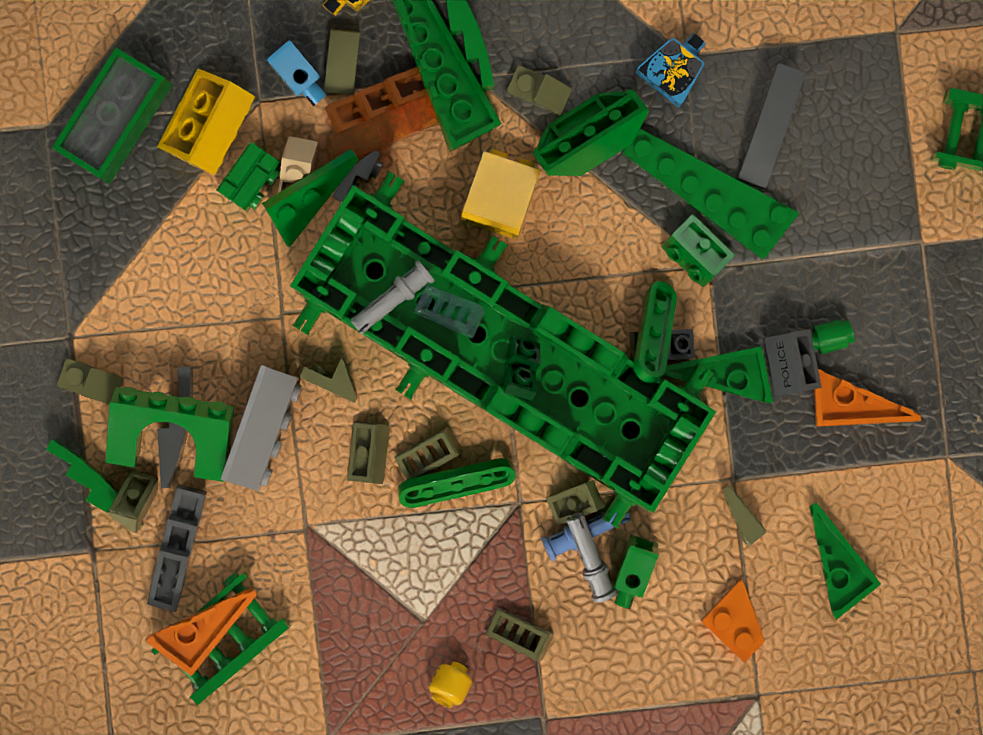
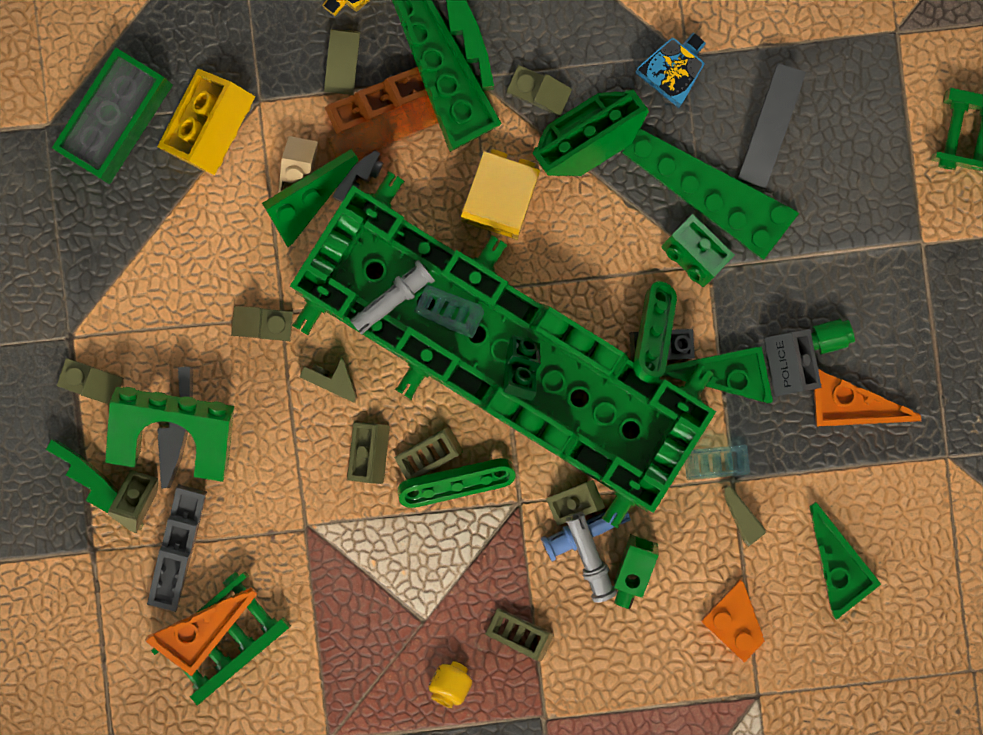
(250, 177): green brick -> none
(260, 429): light grey slope -> none
(262, 323): none -> olive slope
(286, 62): dark azure torso -> none
(692, 463): none -> clear light blue slope

